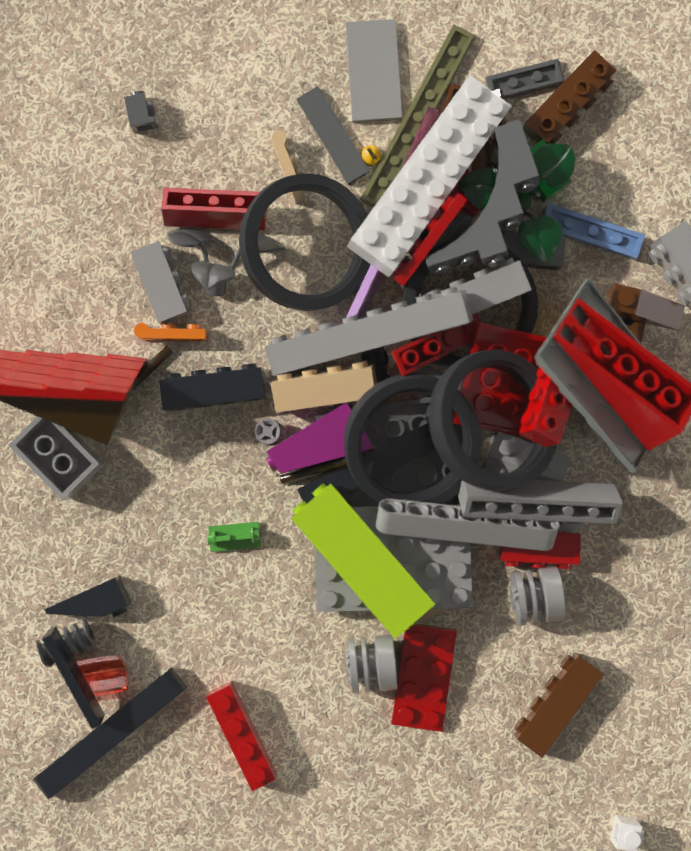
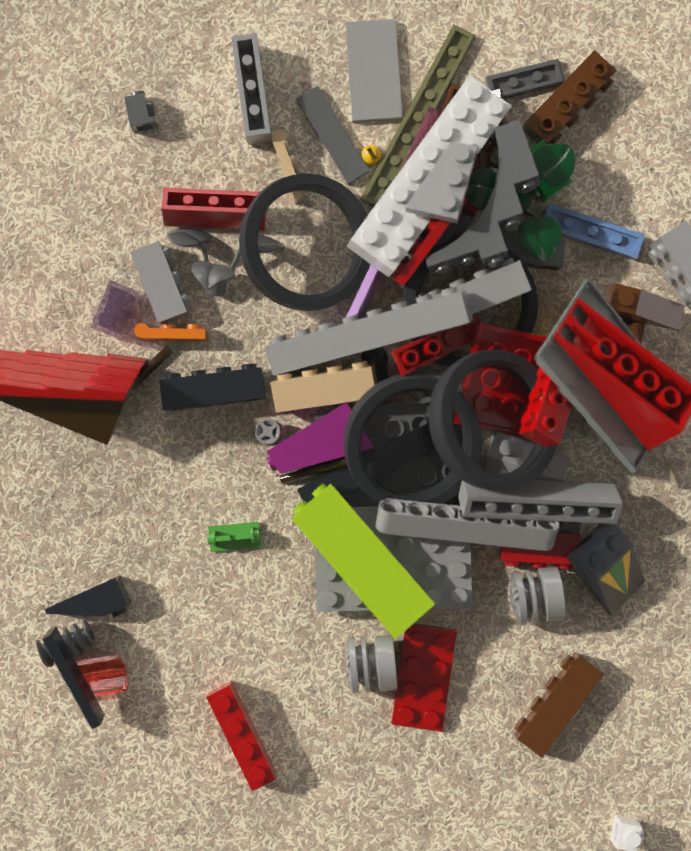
(56, 456): light grey brick -> none
(109, 733): black beam -> none
(114, 310): none -> clear purple brick
(251, 89): none -> light grey brick
(446, 184): none -> light grey wing
(607, 566): none -> black slope

